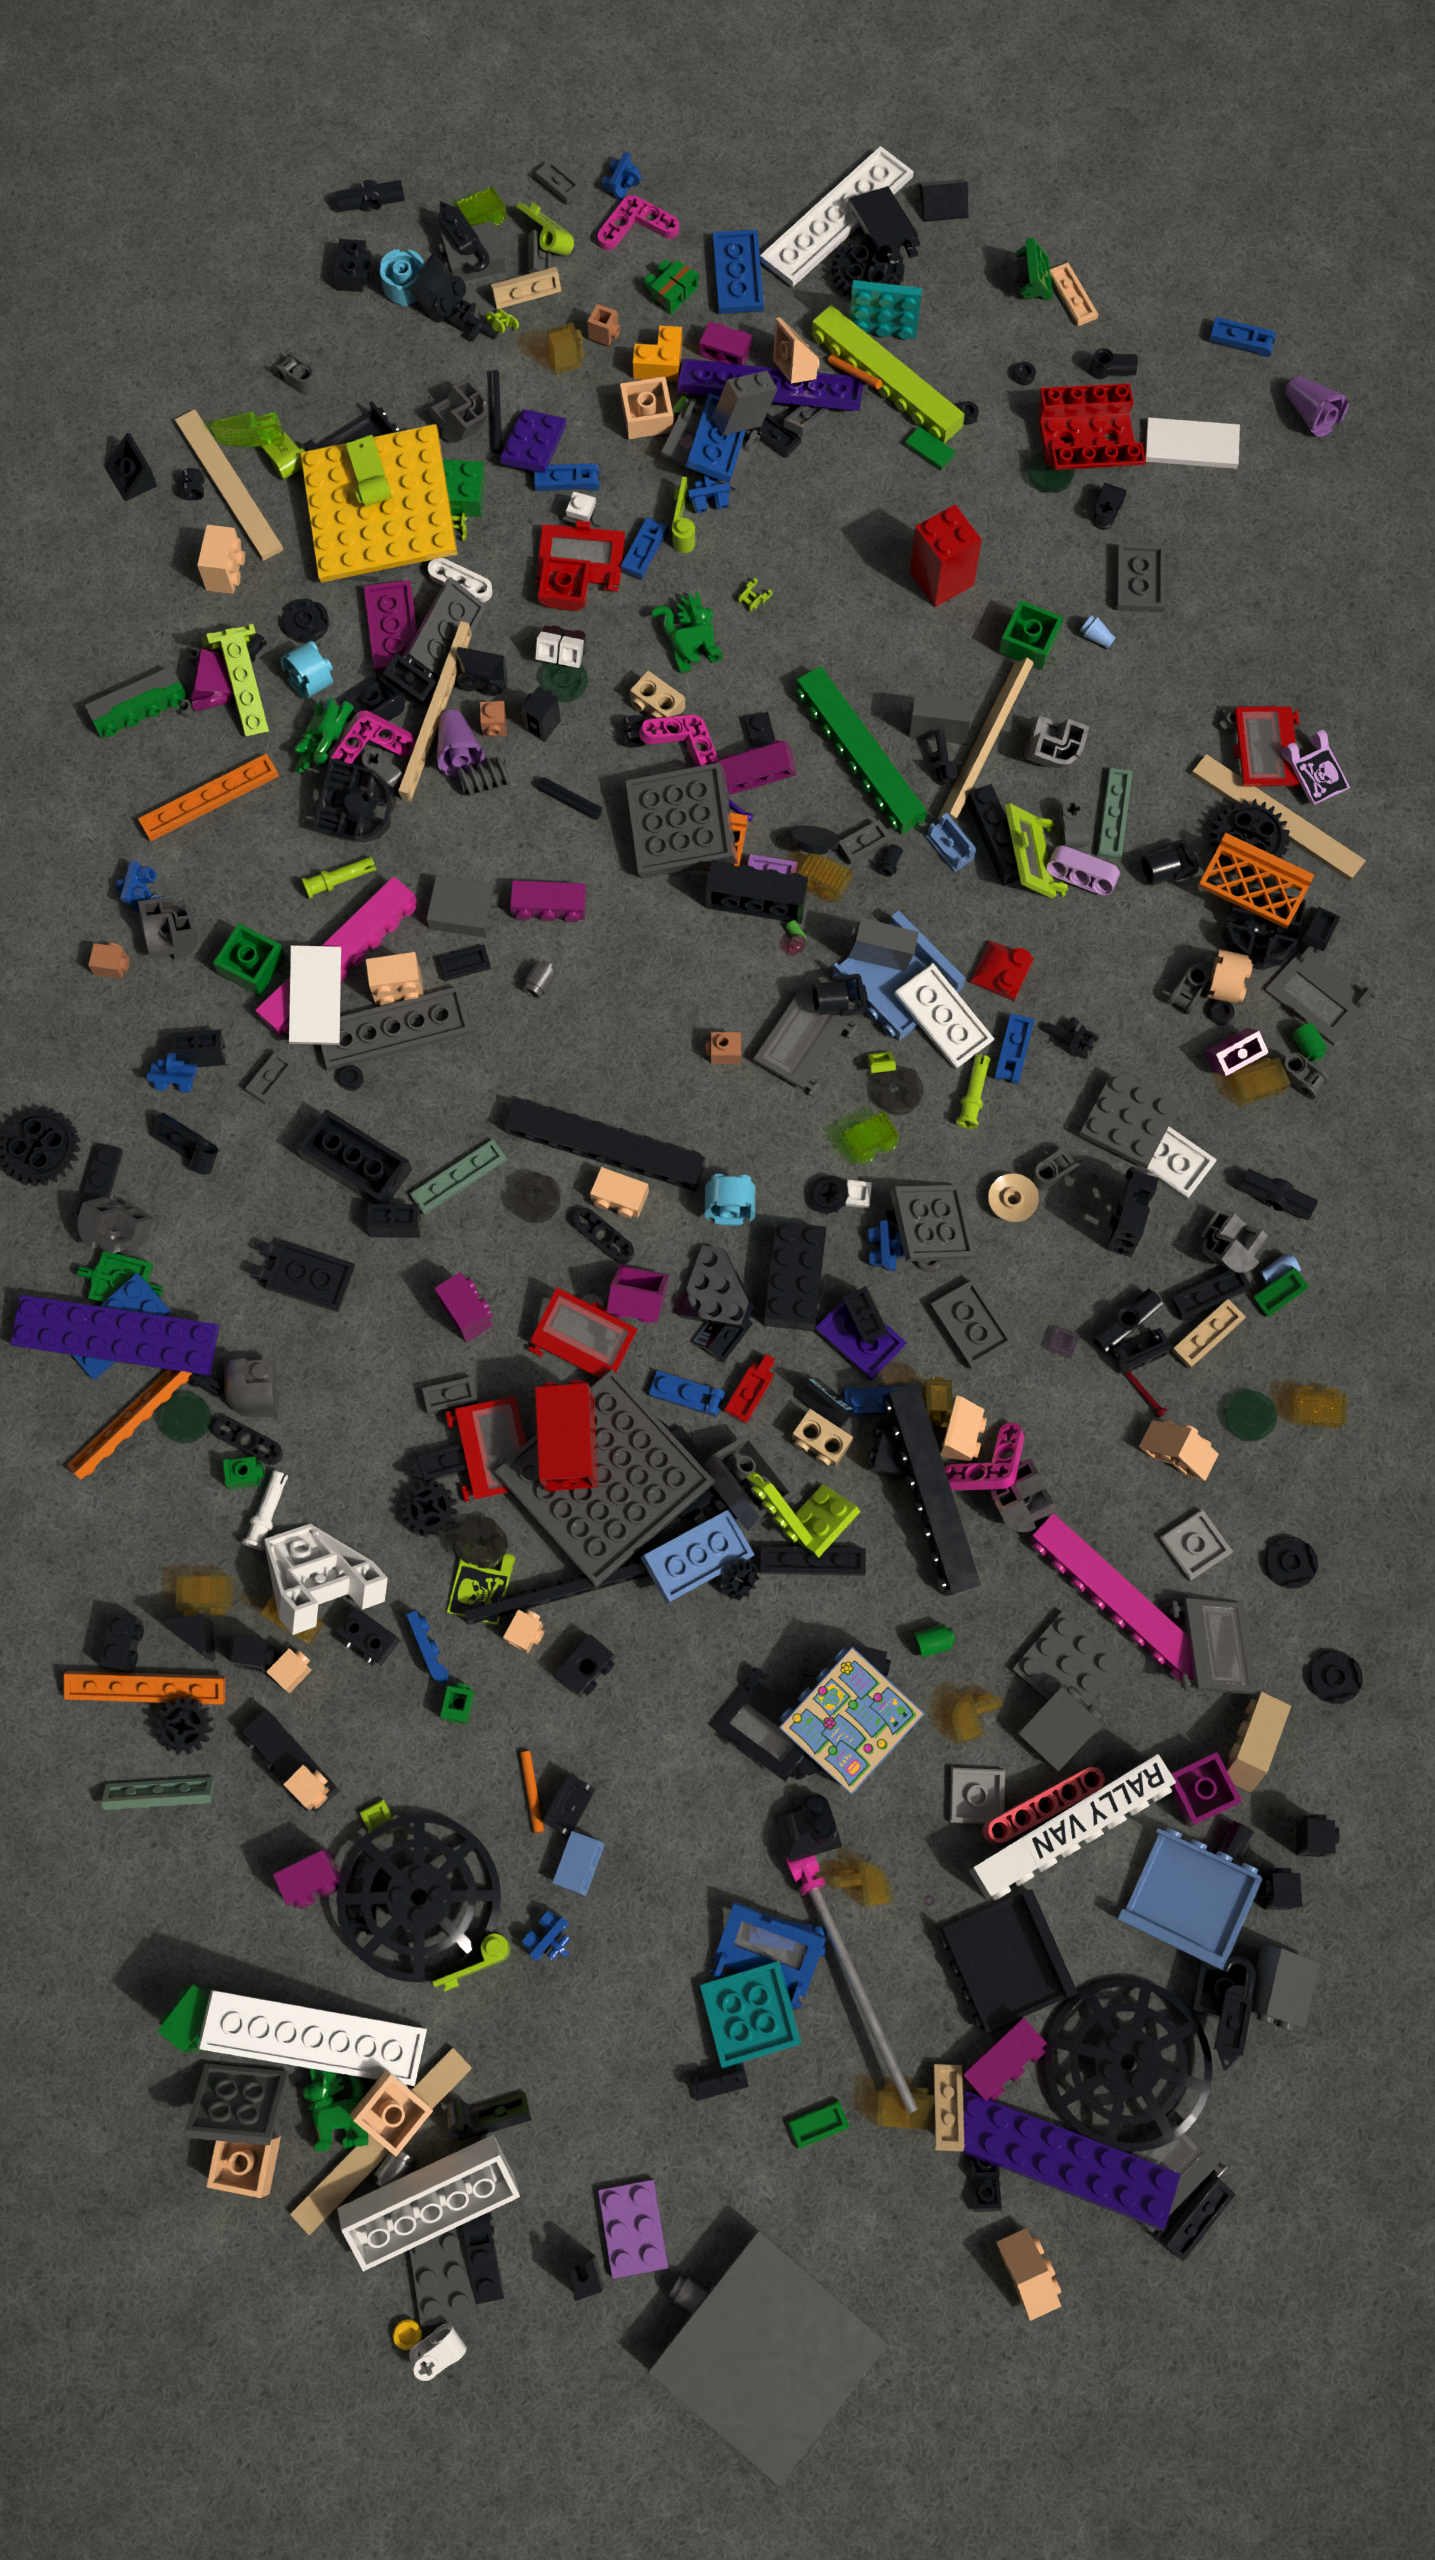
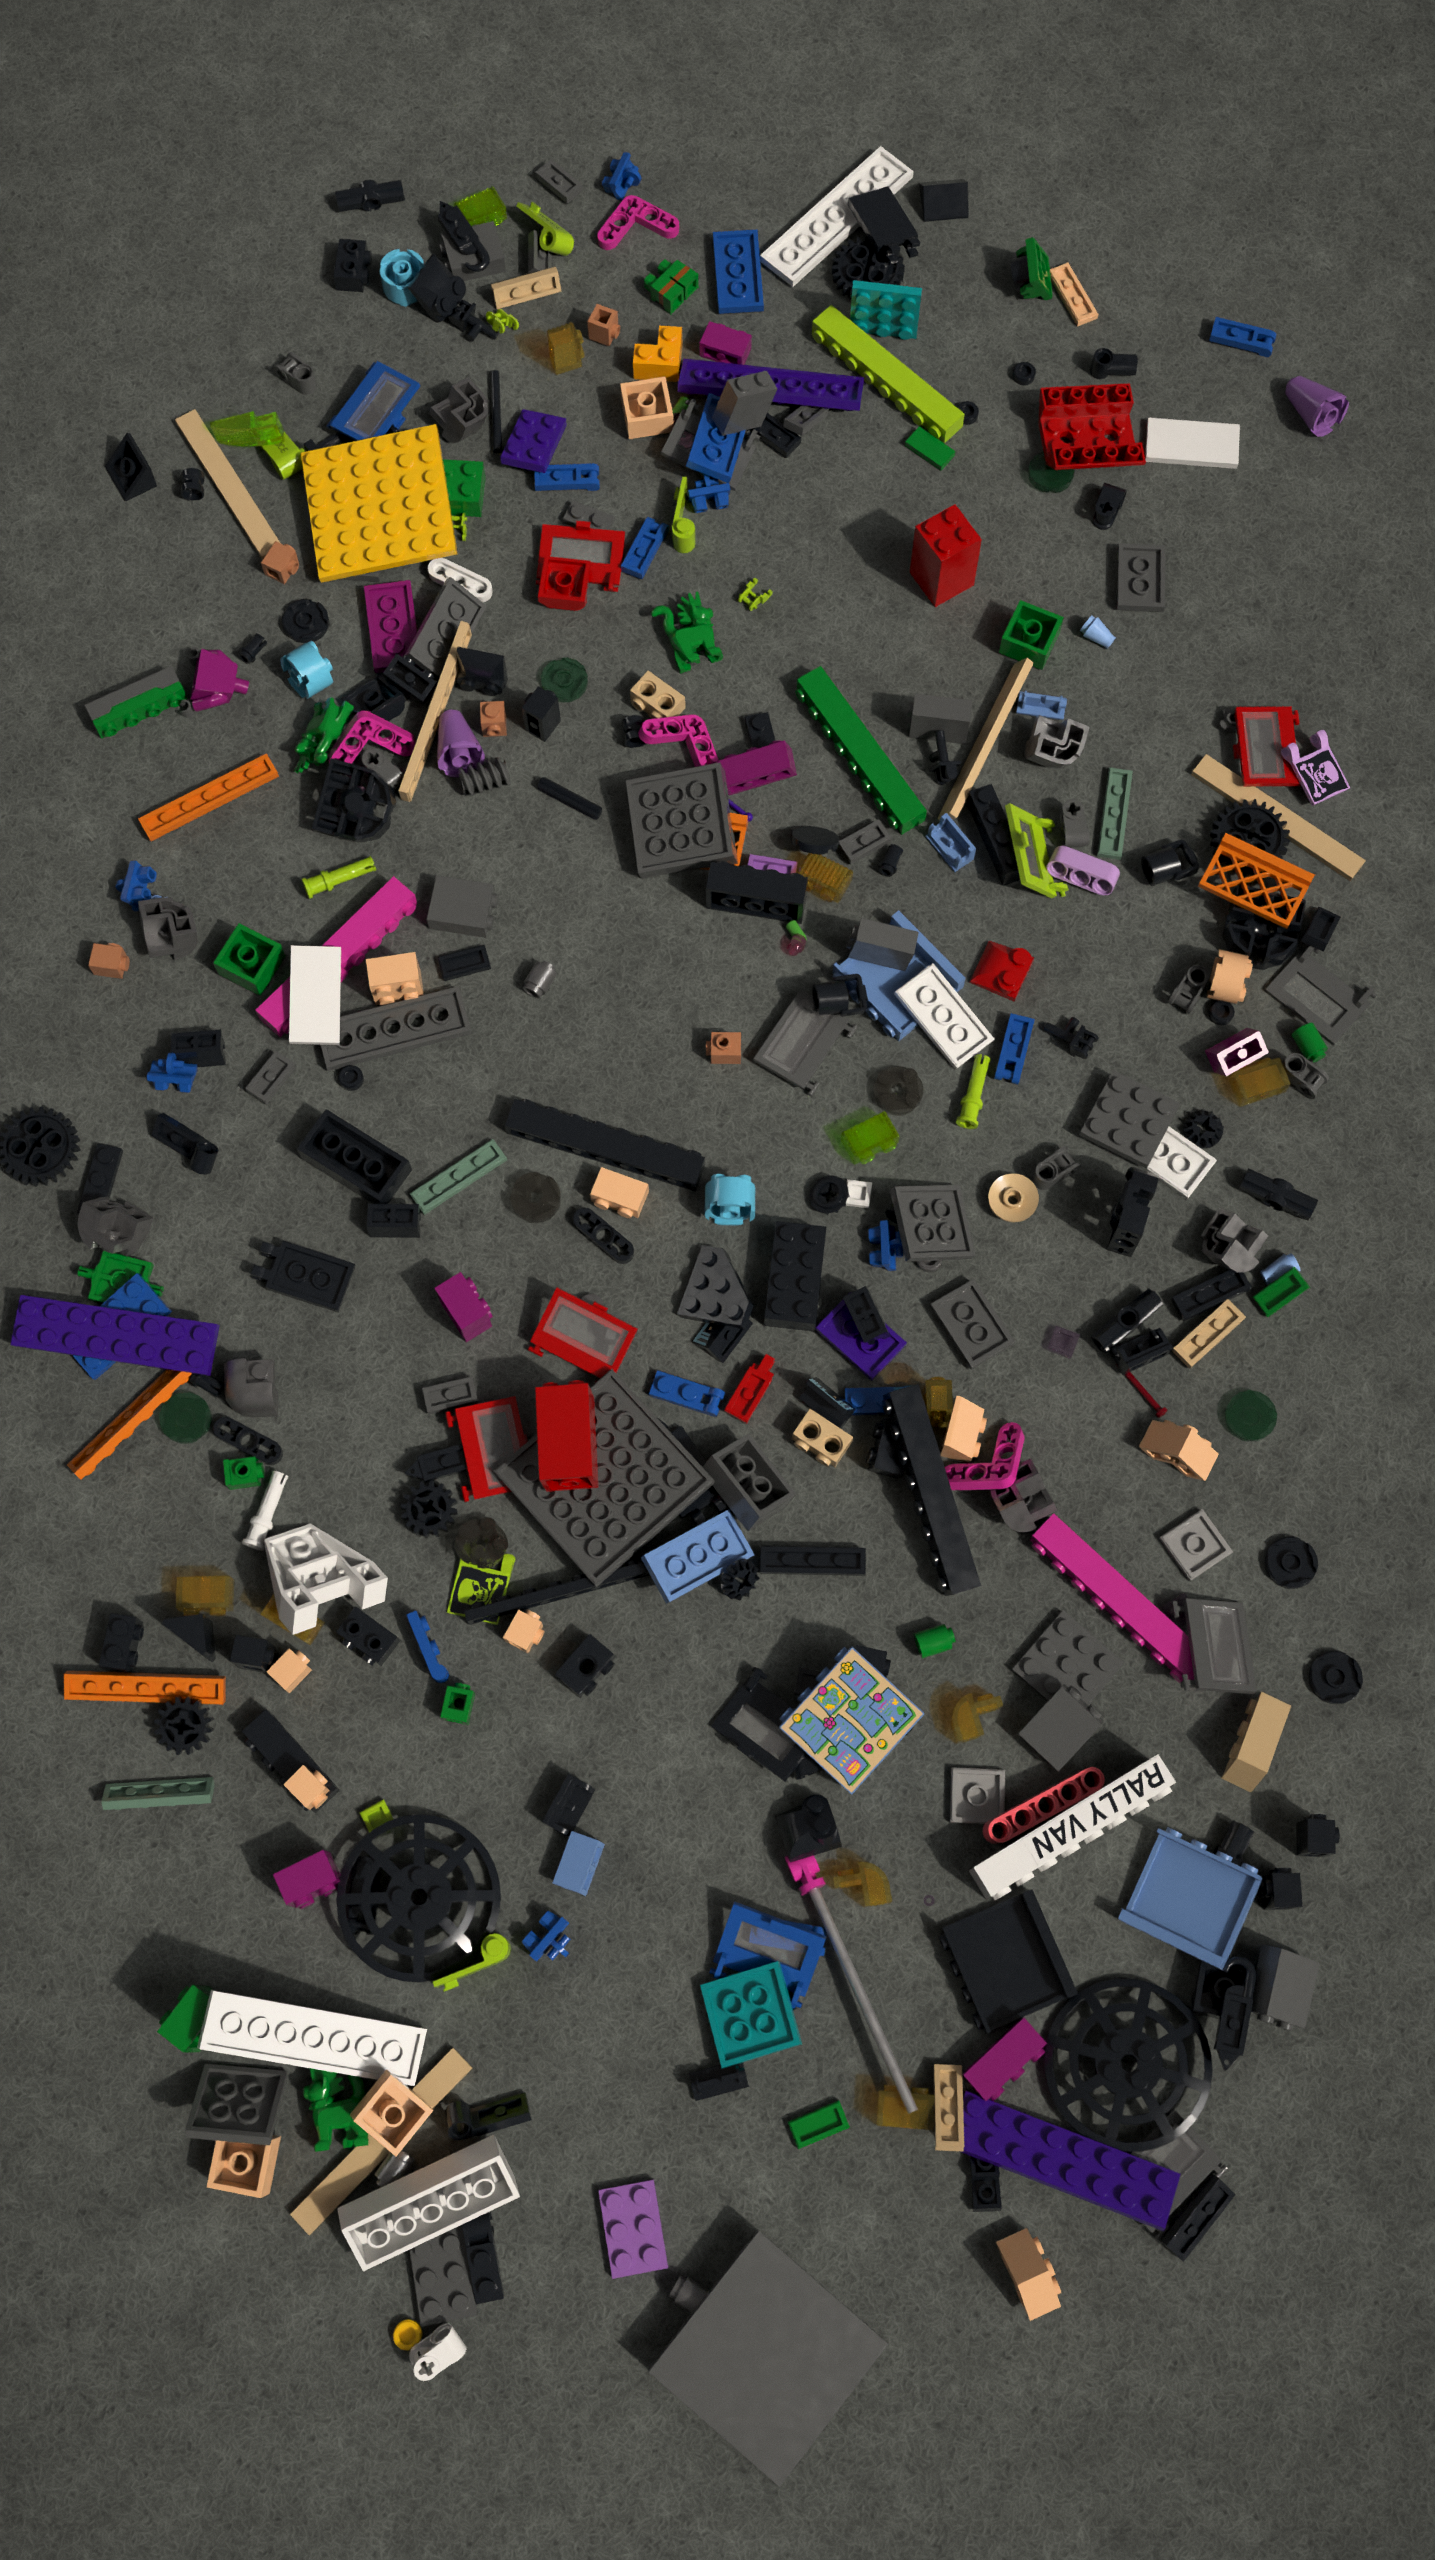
(220, 559): light nougat brick -> none
(241, 675): lime bracket -> none
(280, 562): none -> nougat brick
(369, 471): lime door -> none
(375, 404): none -> piece
(532, 1793): orange bar -> none
(548, 900): magenta brick -> none
(561, 643): white hips -> none
(581, 506): white plate -> none
(585, 2284): black hinge -> none
(637, 1294): magenta piece -> none
(793, 354): light nougat slope -> none
(815, 1523): lime bracket -> none
(854, 371): orange bar -> none
(881, 1062): lime tile -> none
(1042, 705): none -> medium blue hinge
(1192, 1131): none -> black gear
(1204, 1789): magenta brick -> none
(1318, 1408): clear yellow brick -> none

